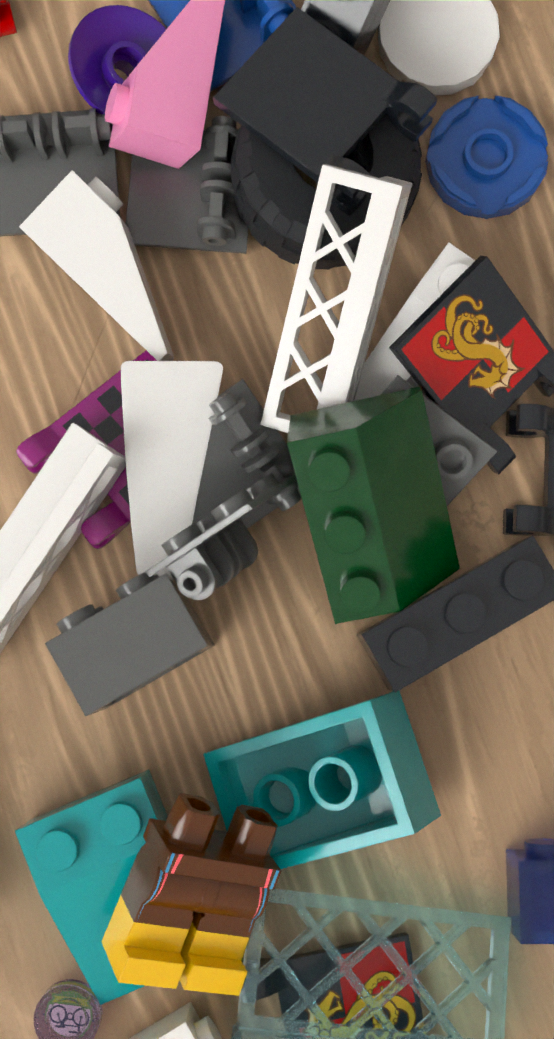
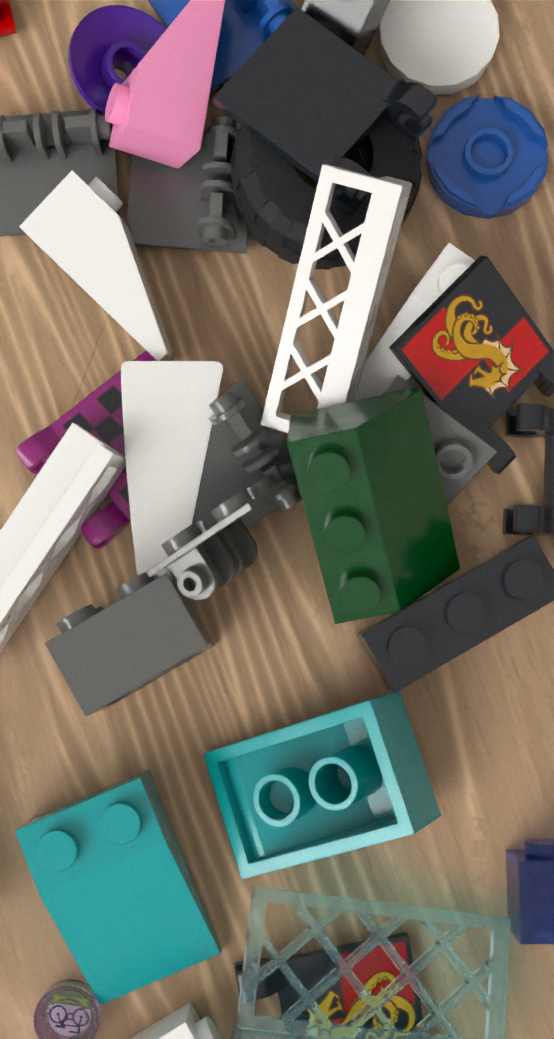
(193, 899): reddish brown hips -> none

